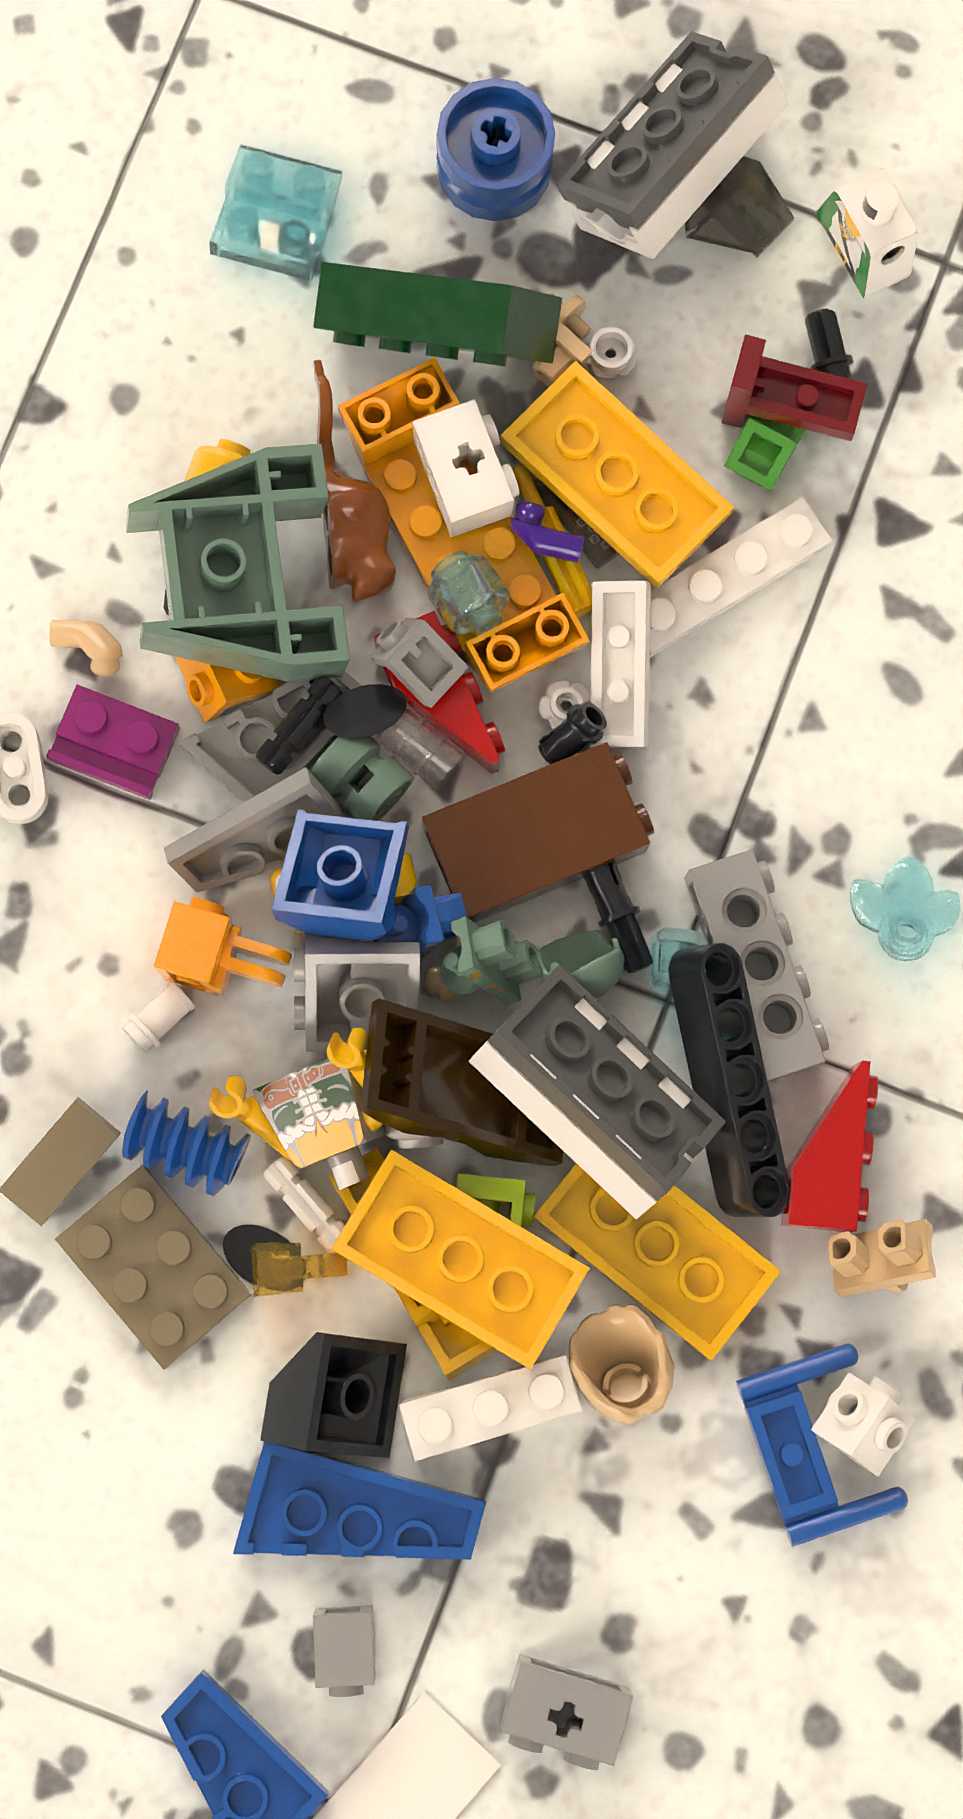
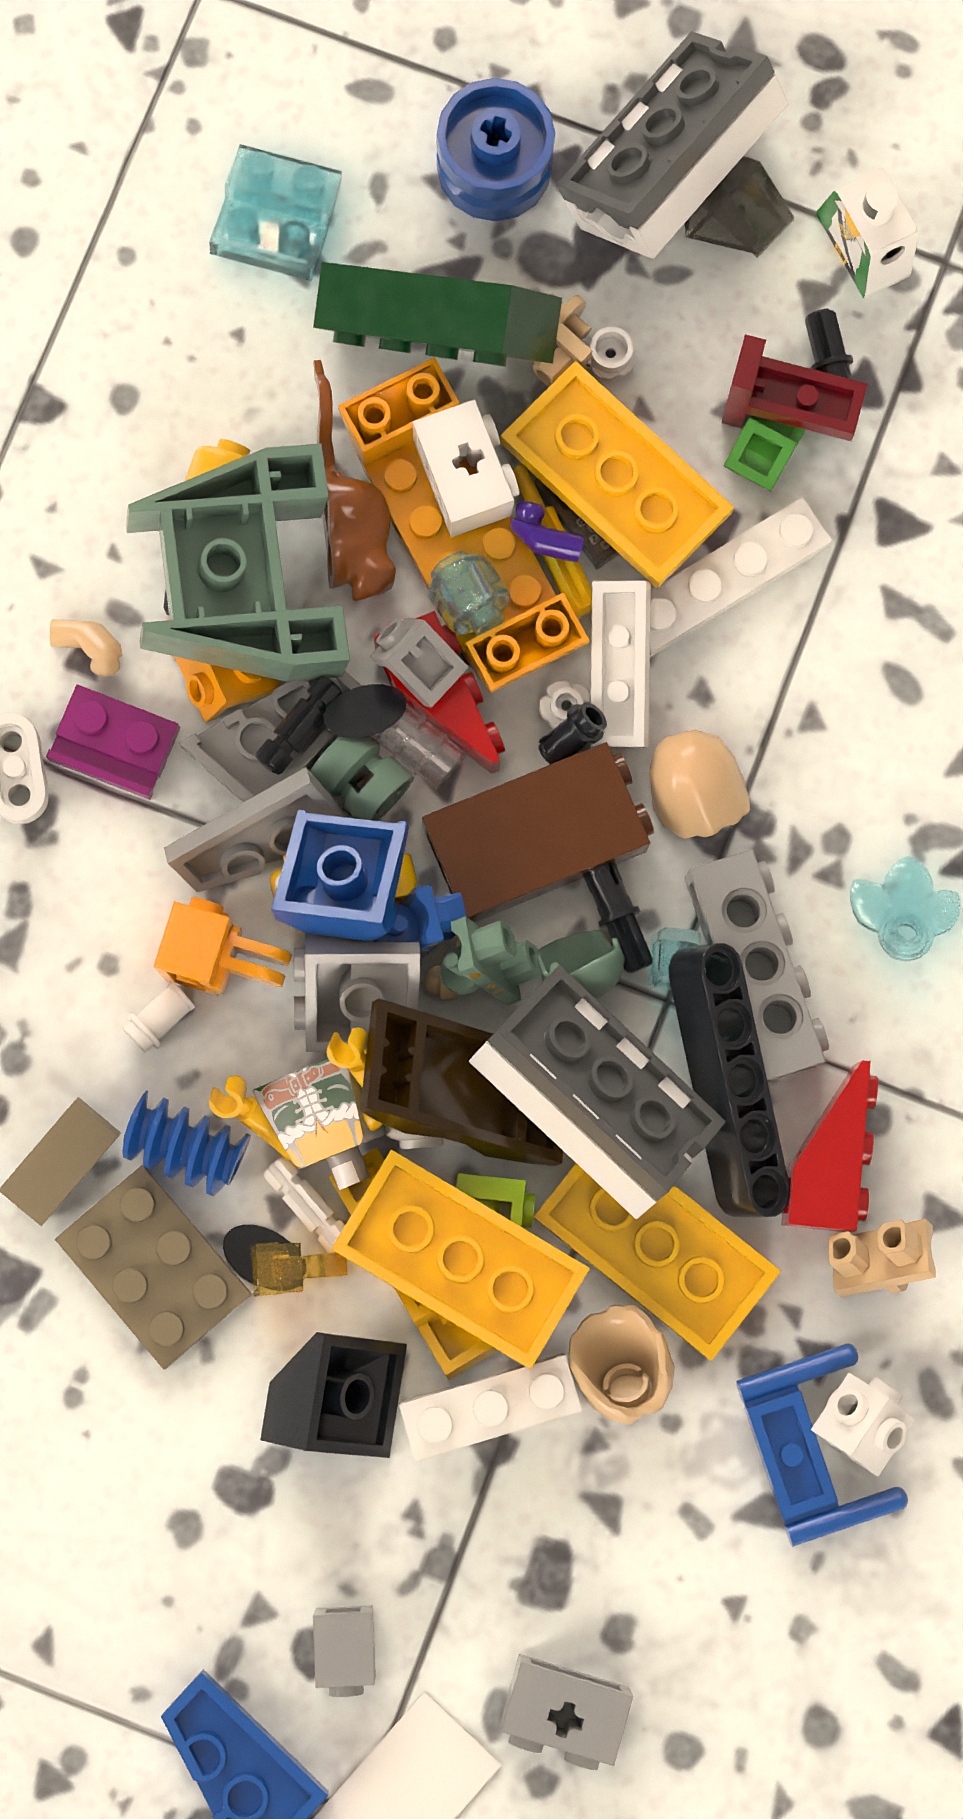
(341, 1508): blue wing -> none
(696, 785): none -> tan hair

